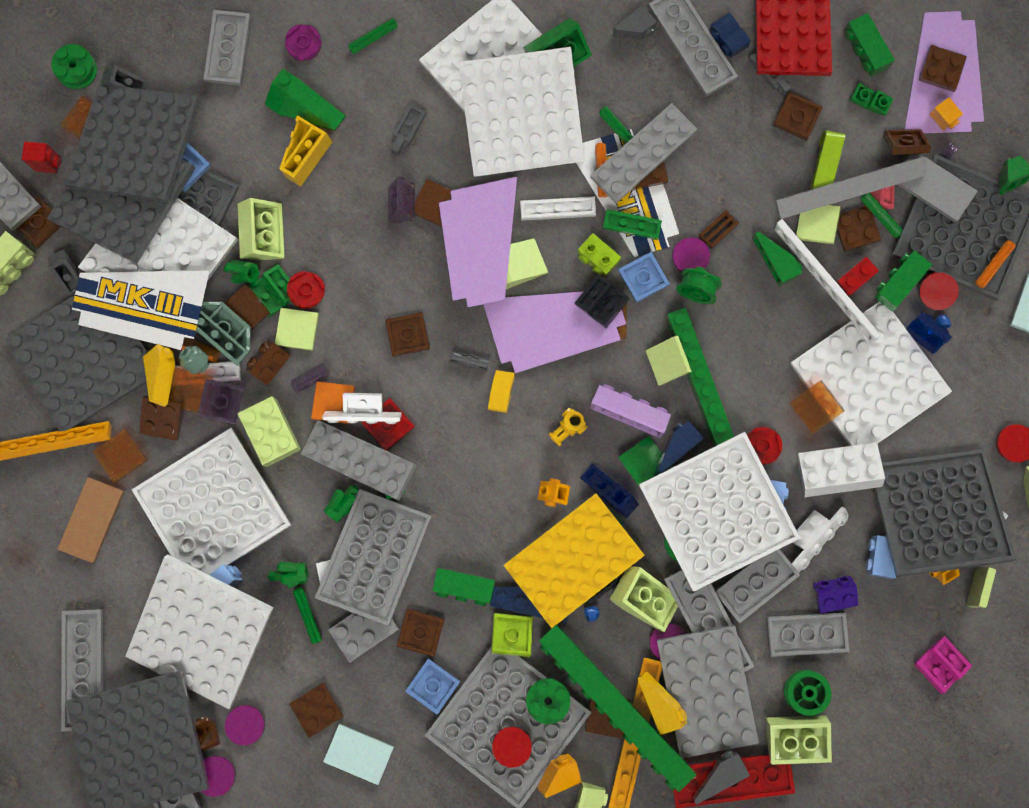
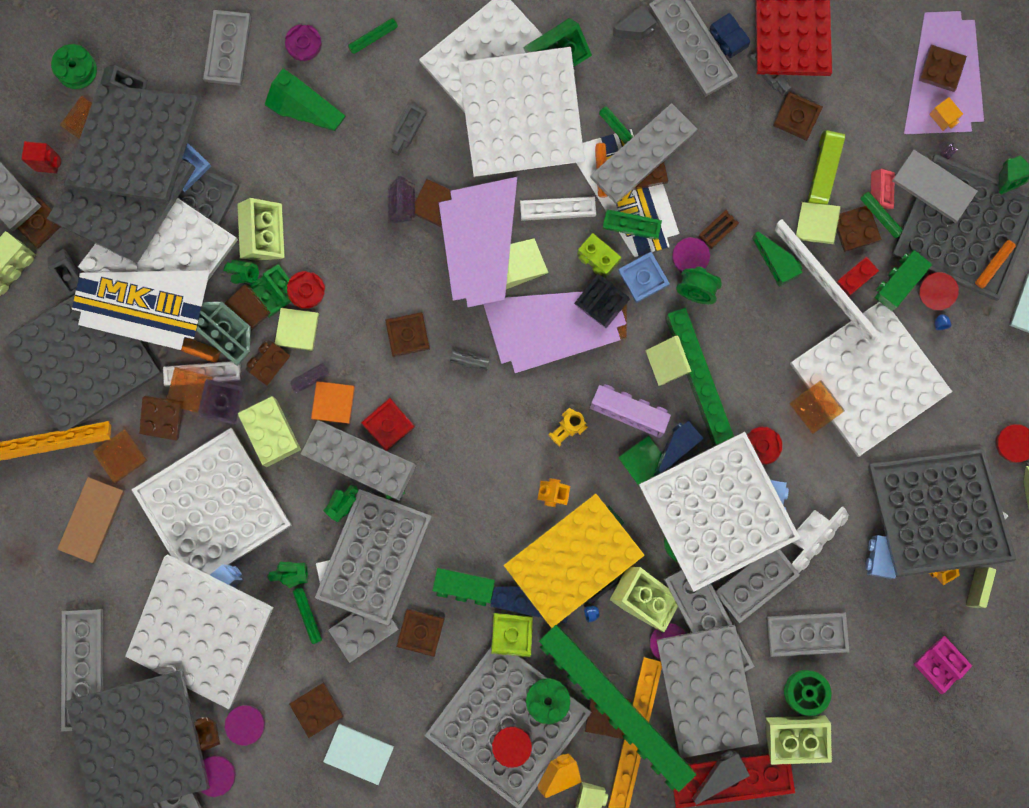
(159, 372): yellow slope -> none
(194, 360): sand green head -> none
(304, 151): yellow wedge -> none
(362, 408): white bracket -> none
(432, 686): medium blue plate -> none
(501, 391): yellow slope -> none
(610, 491): clear blue slope -> none
(663, 707): yellow slope -> none
(836, 594): dark purple bracket -> none
(840, 469): white brick -> none
(851, 187): light grey tile -> none
(869, 45): green brick -> none
(871, 100): green slope -> none
(907, 141): reddish brown tile -> none
(928, 333): clear blue bracket -> none

